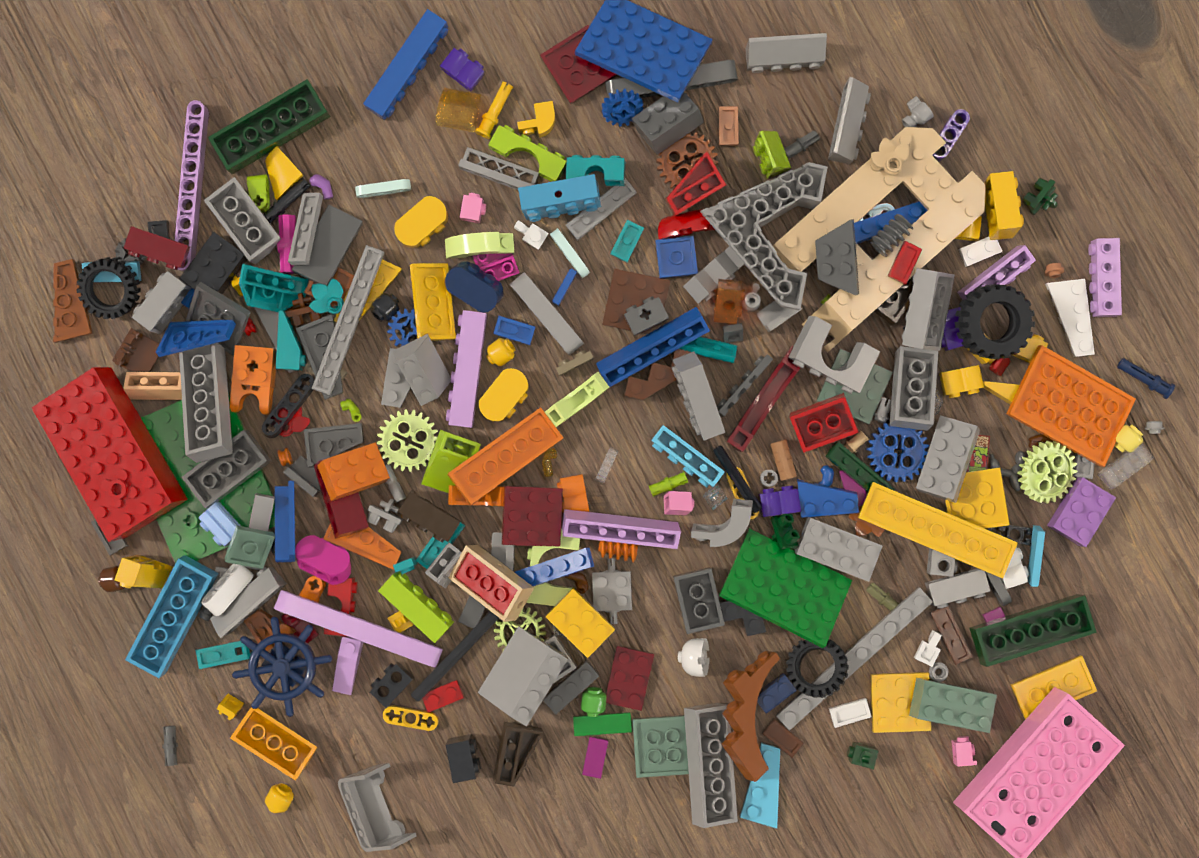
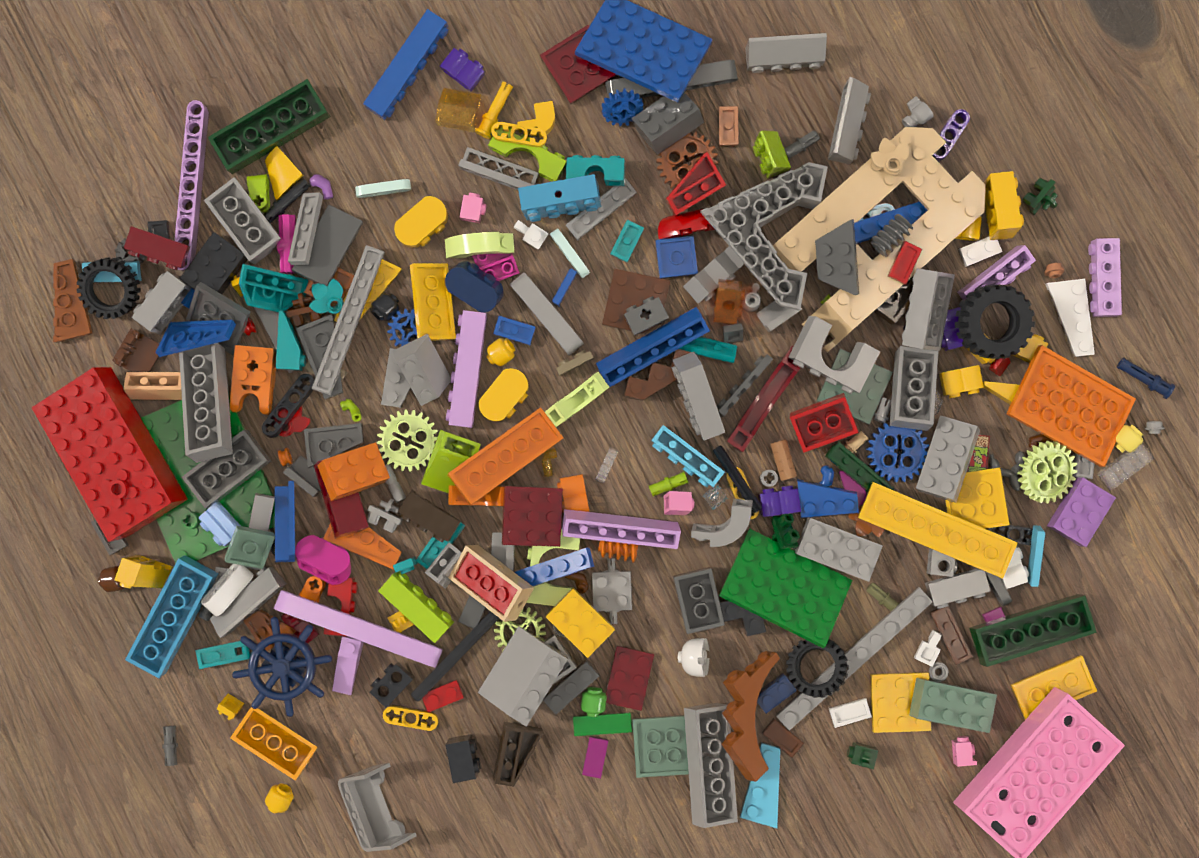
(504, 137): none -> yellow beam

